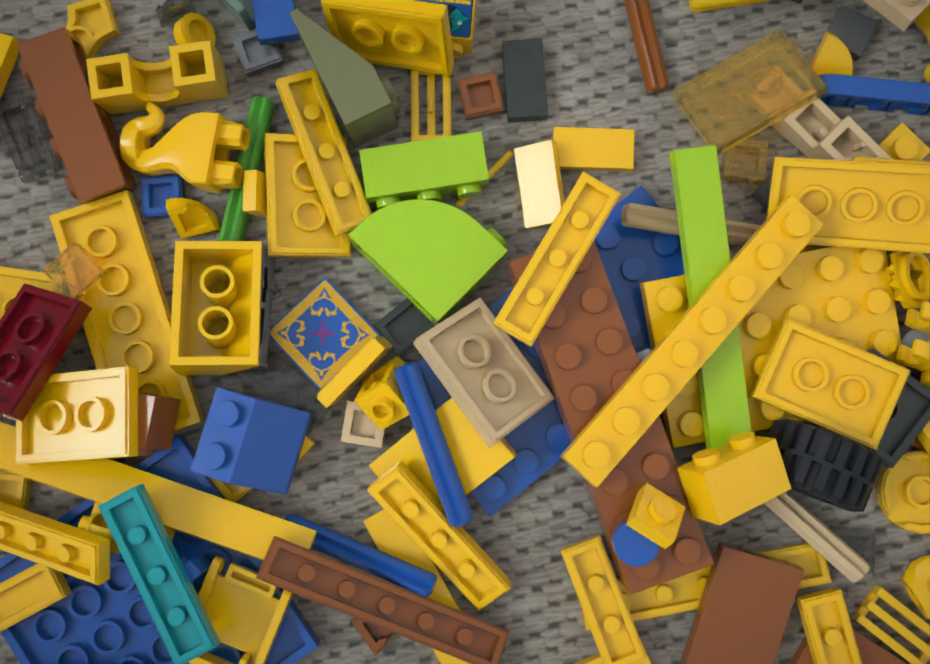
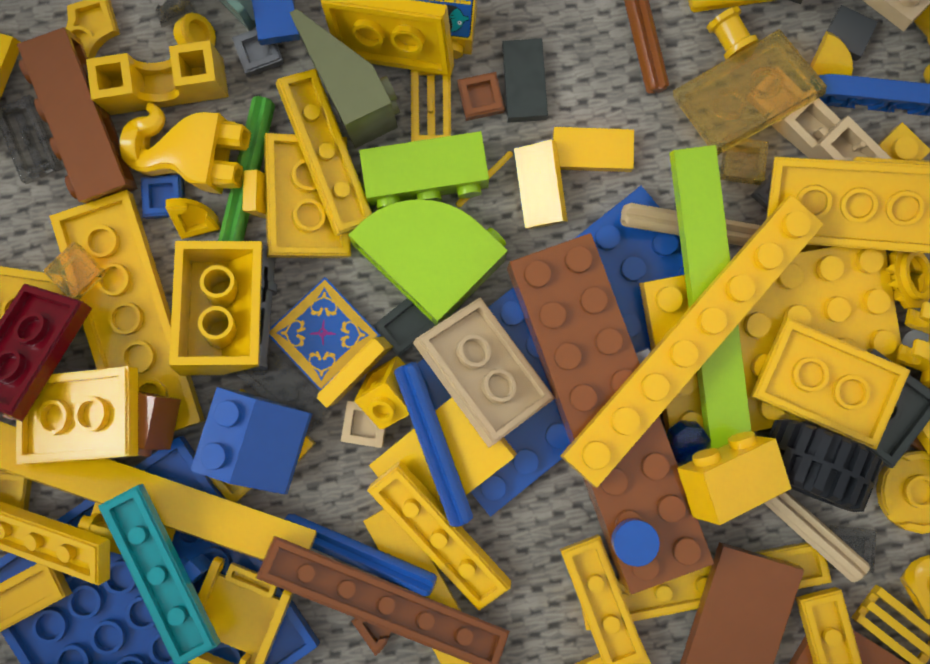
(556, 259): yellow tile -> none
(656, 516): yellow plate -> none
(687, 439): none -> clear blue tile
(731, 32): none -> yellow bush

